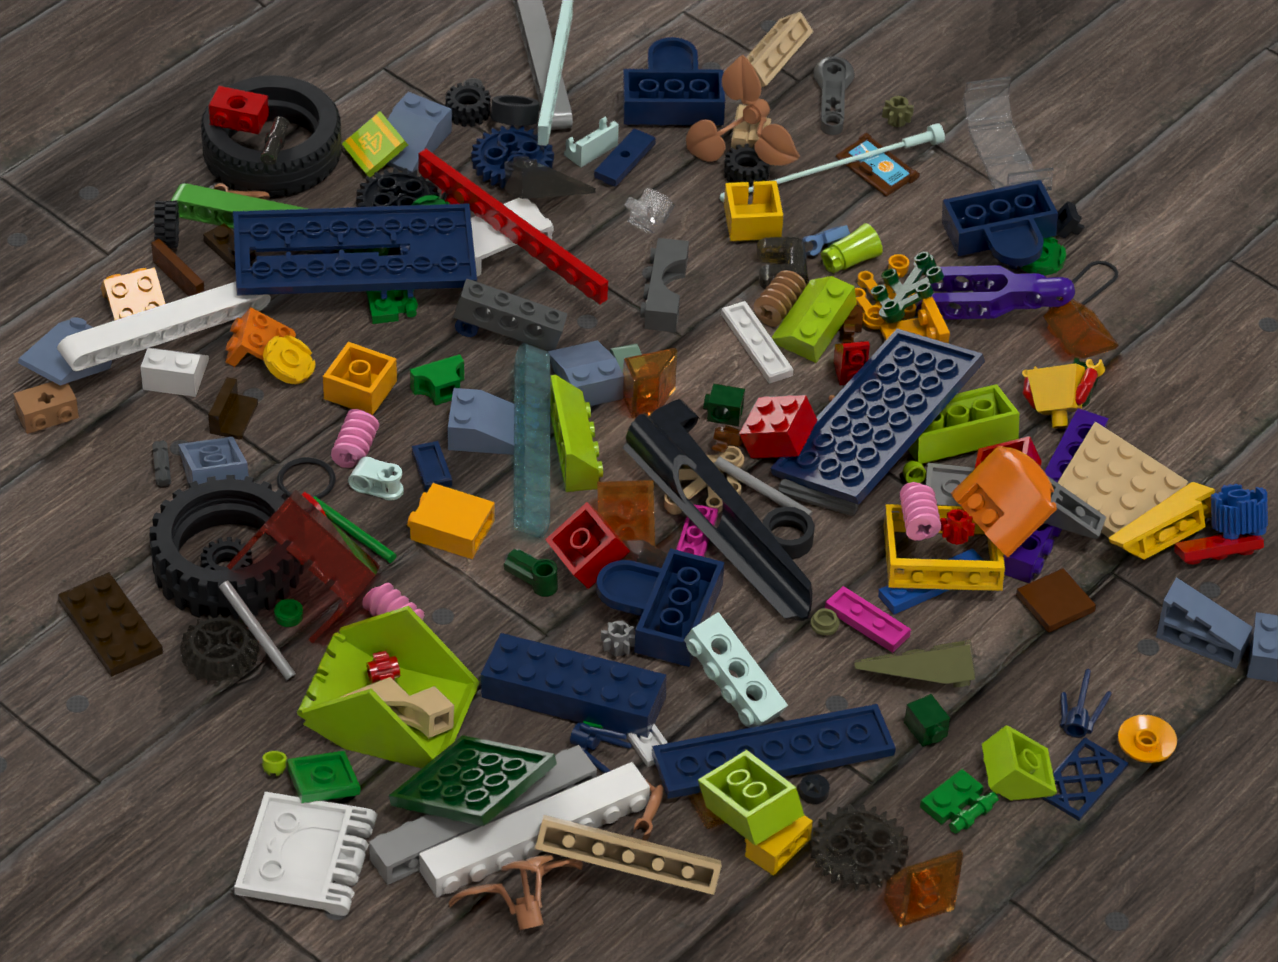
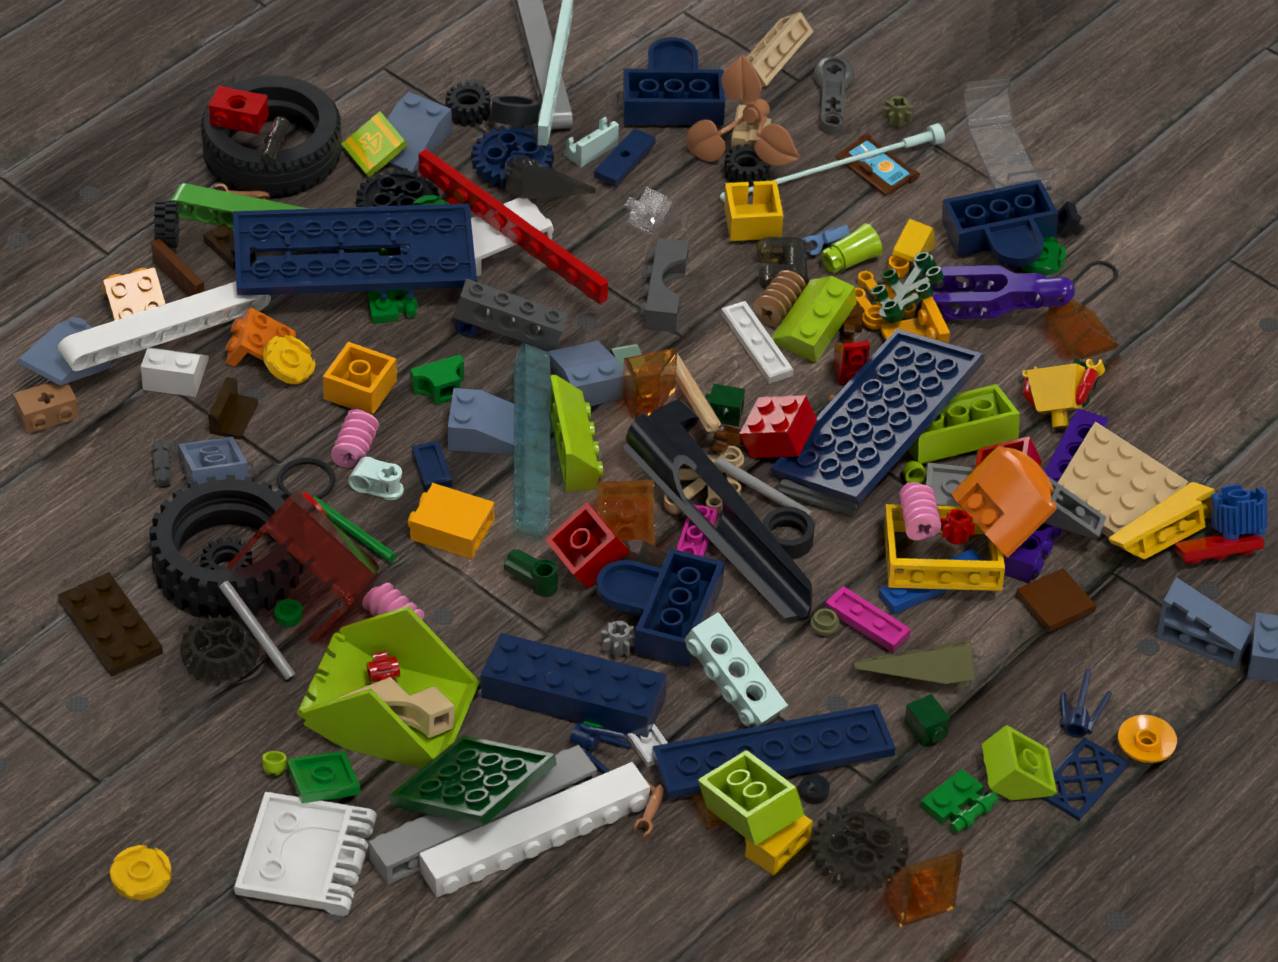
(140, 872): none -> yellow tile
(527, 907): nougat plant -> none
(628, 854): tan brick -> none
(696, 397): none -> tan axle
(914, 240): none -> yellow slope

